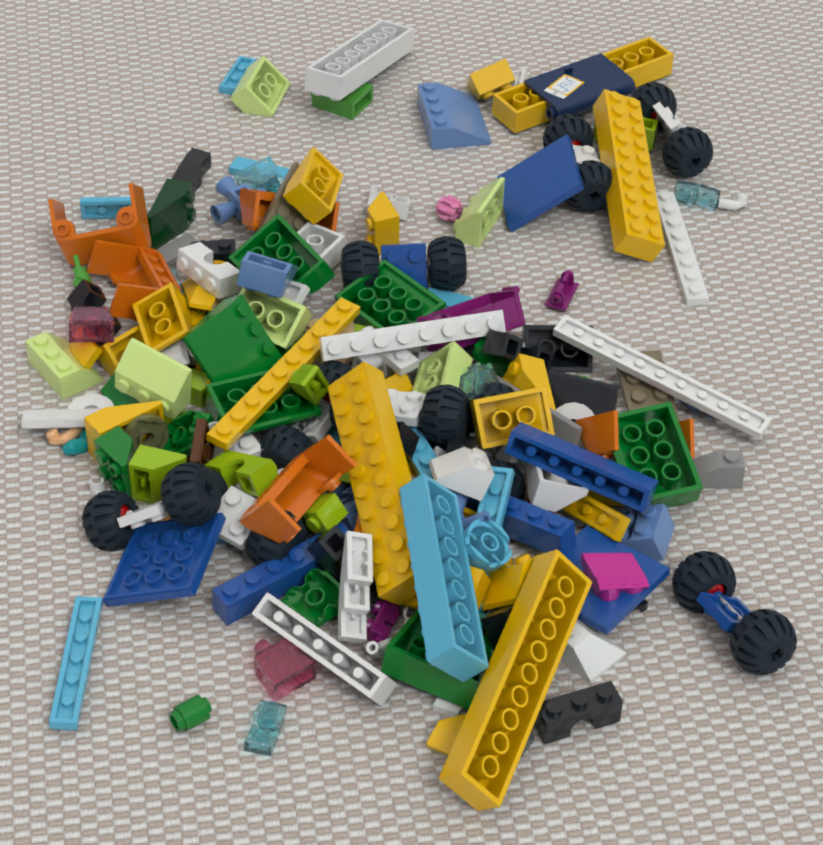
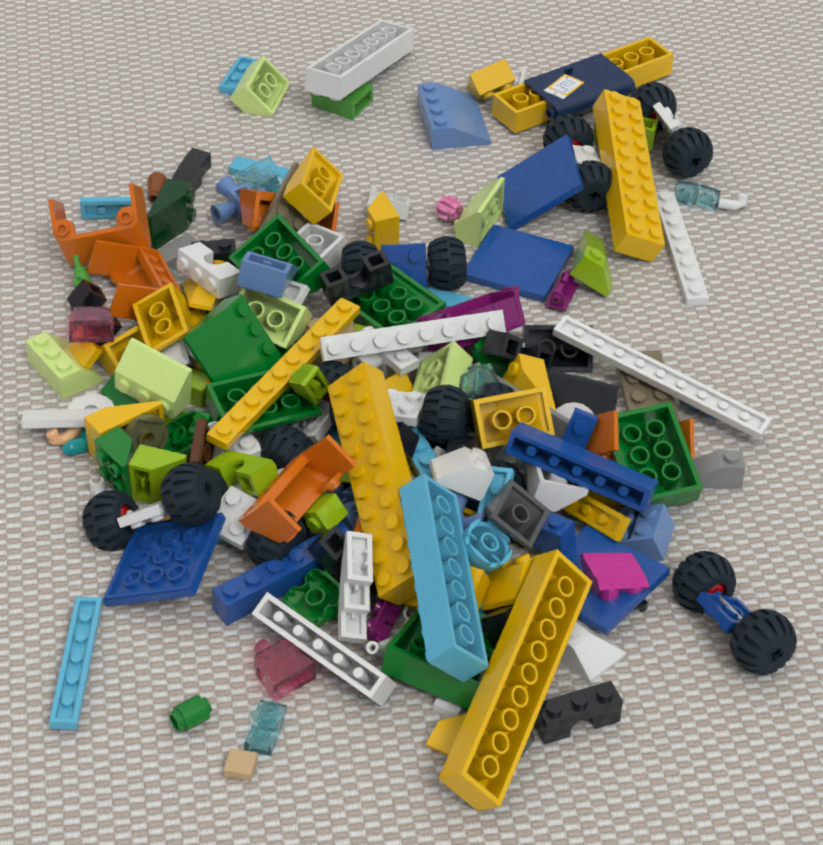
(154, 184): none -> dark orange cone
(240, 764): none -> tan tile
(373, 274): none -> black arch
(517, 513): none -> dark grey slope
(518, 260): none -> blue tile
(580, 427): none -> blue plate
(592, 264): none -> lime wedge

